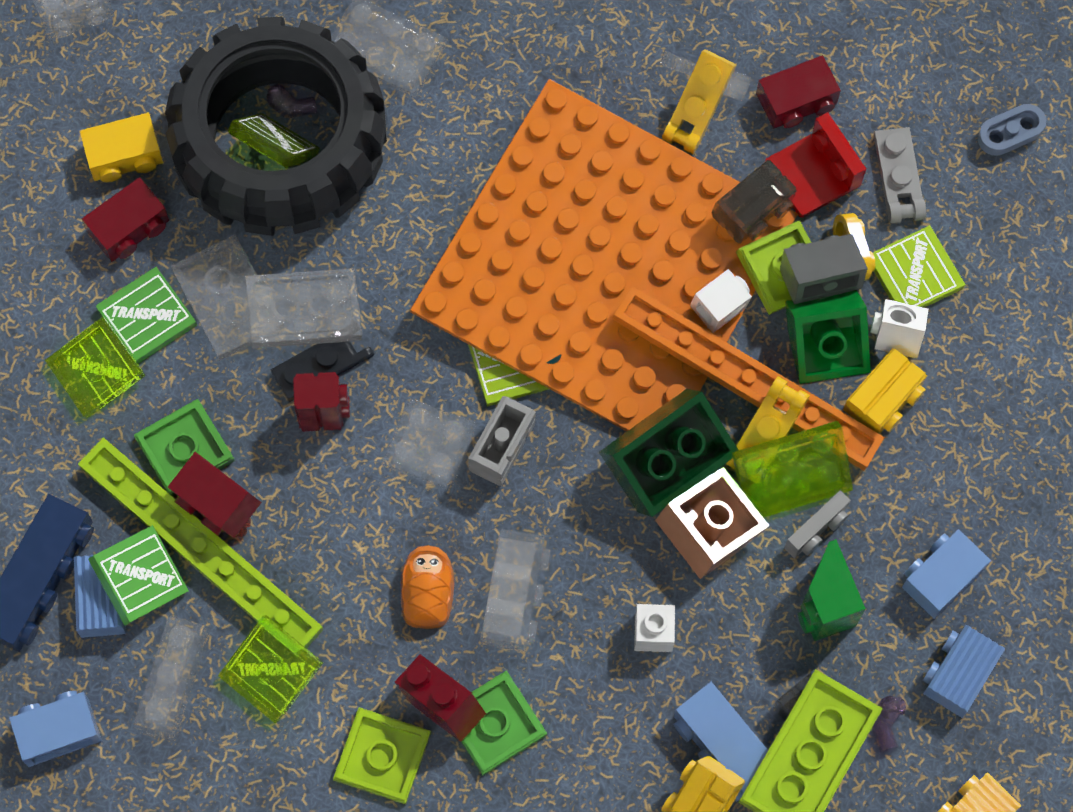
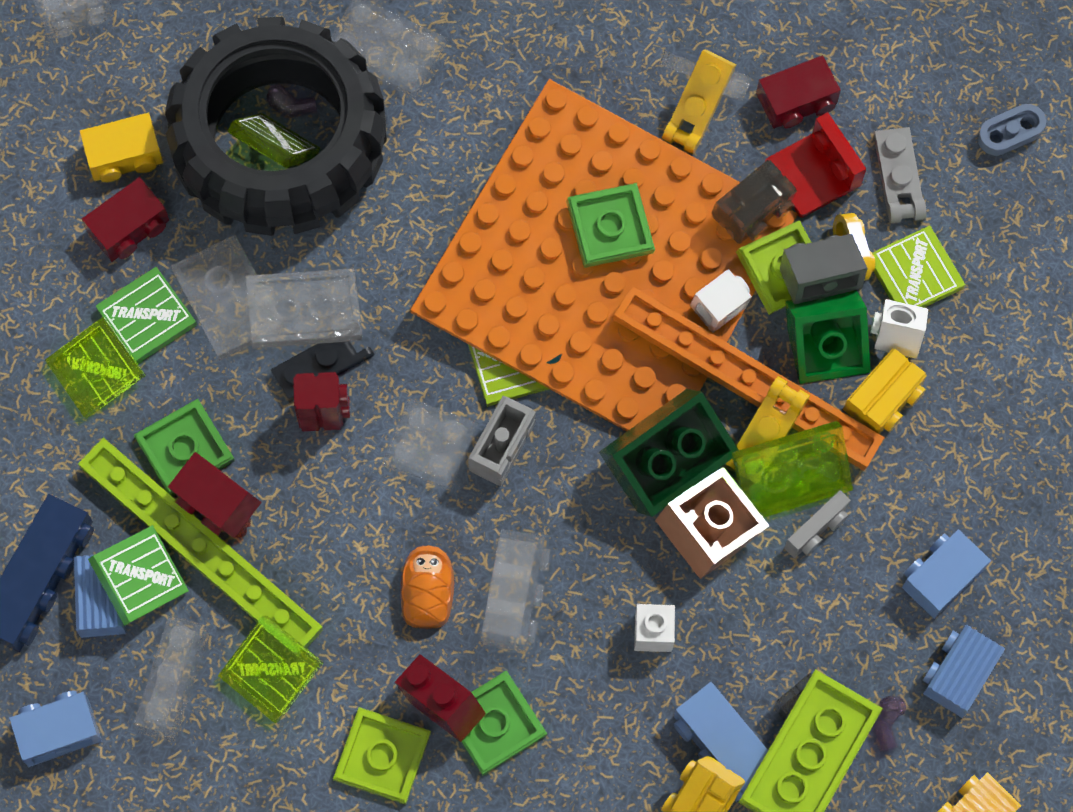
(610, 225): none -> bright green tile
(832, 598): green slope -> none

